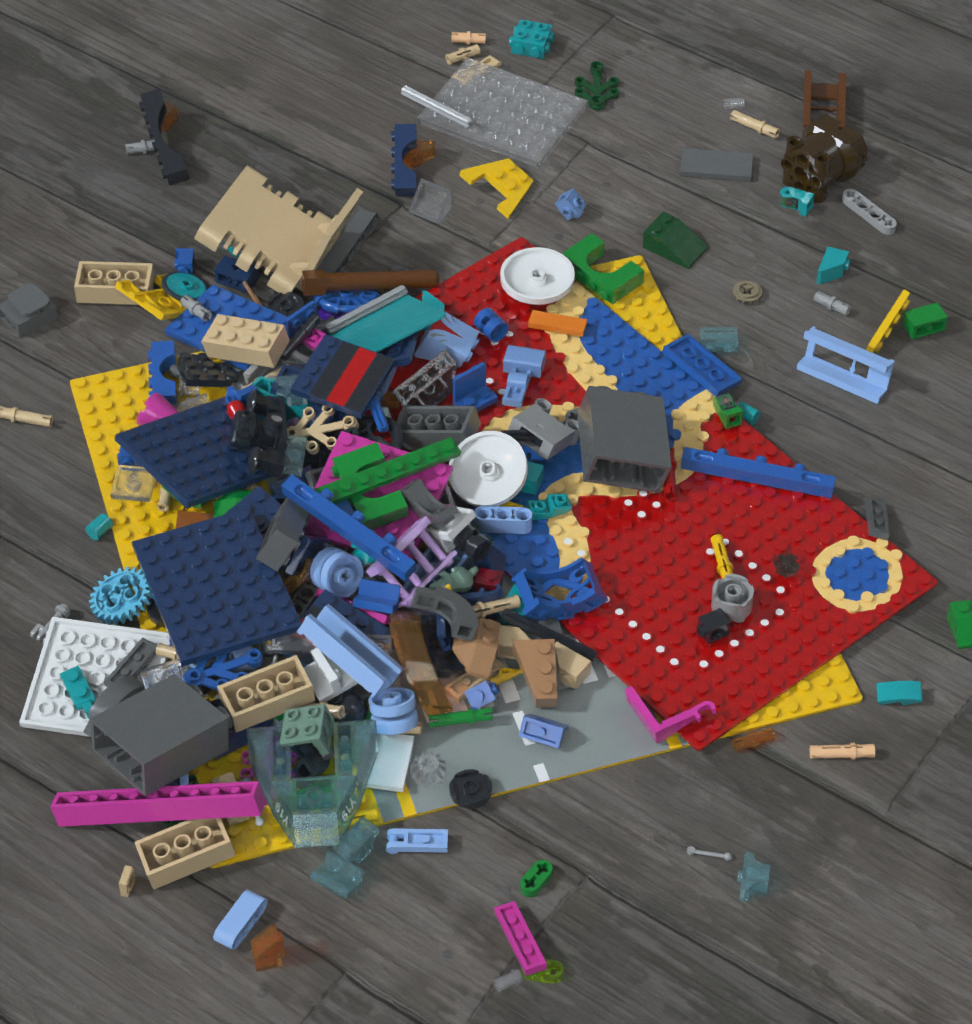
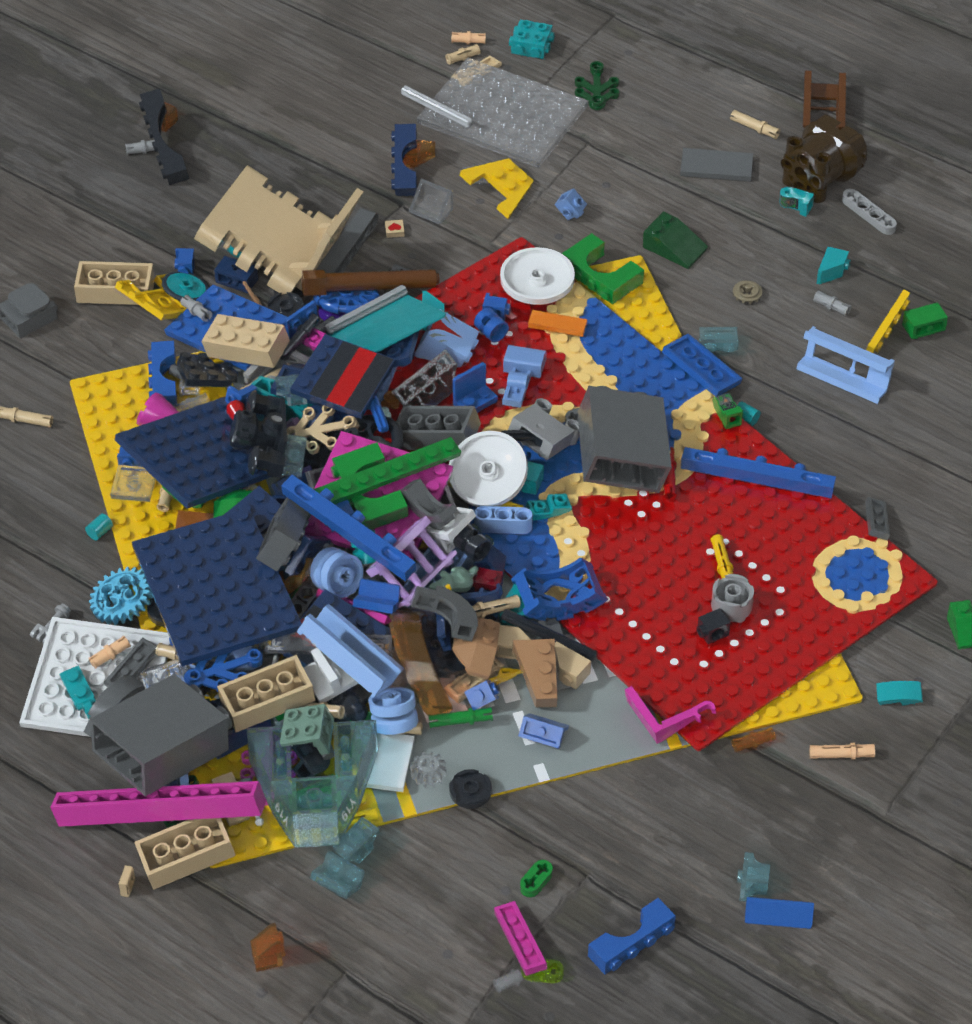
(109, 652): none -> light nougat pin
(240, 919): light blue beam -> none
(394, 228): none -> tan tile
(417, 840): light blue plate -> none
(498, 304): none -> blue brick
(611, 951): none -> blue arch
(691, 851): light grey hinge -> none
(734, 102): clear pin -> none
(779, 912): none -> blue slope
(786, 564): clear smoke gear -> none

